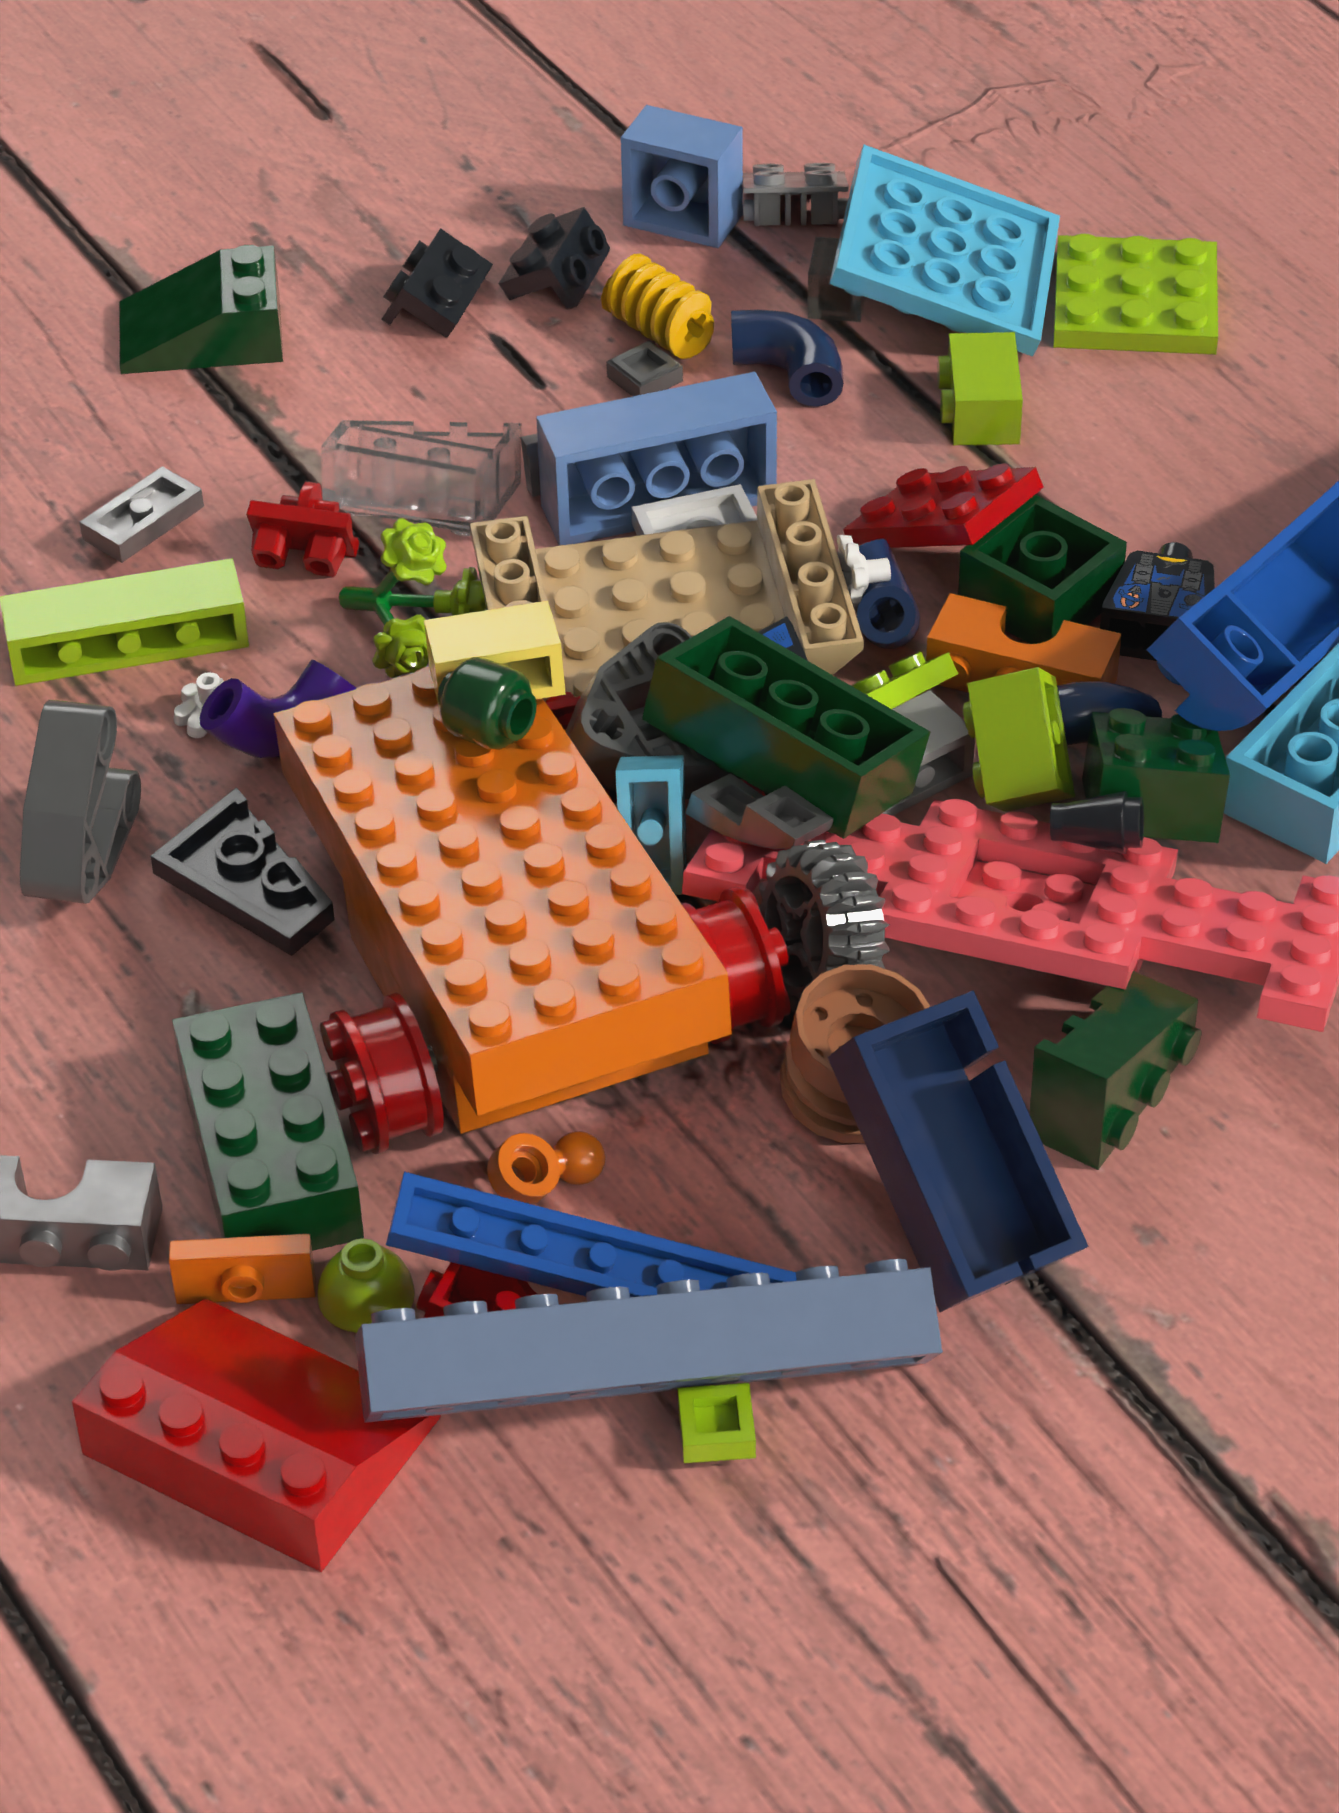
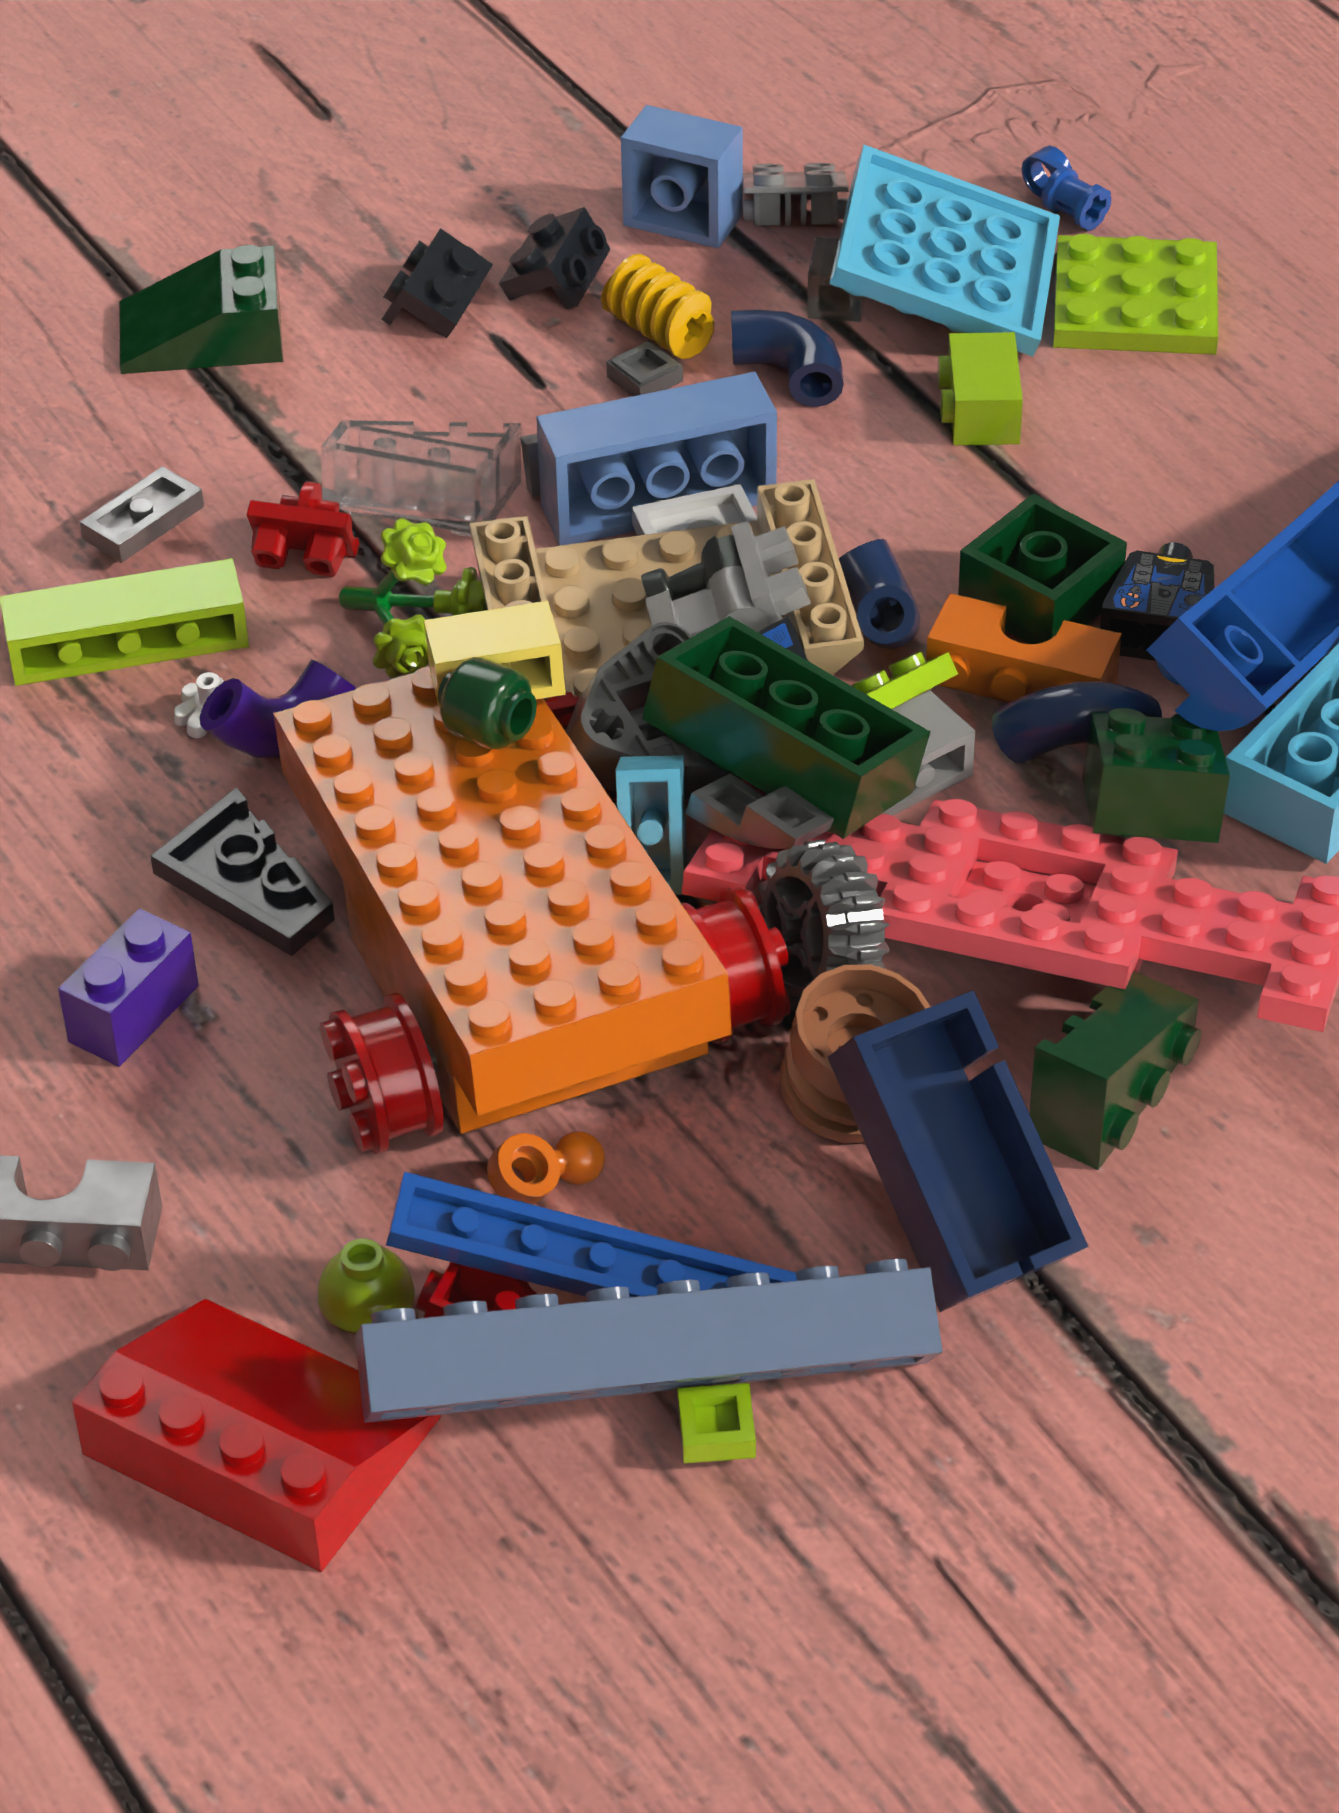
(75, 804): dark grey connector -> none
(128, 987): none -> dark purple brick
(242, 1268): orange plate -> none
(268, 1123): brick -> none
(730, 582): none -> light grey hips
(859, 571): white plant -> none
(944, 506): red plate -> none
(1018, 740): lime brick -> none
(1064, 189): none -> blue connector
(1100, 822): black cone -> none

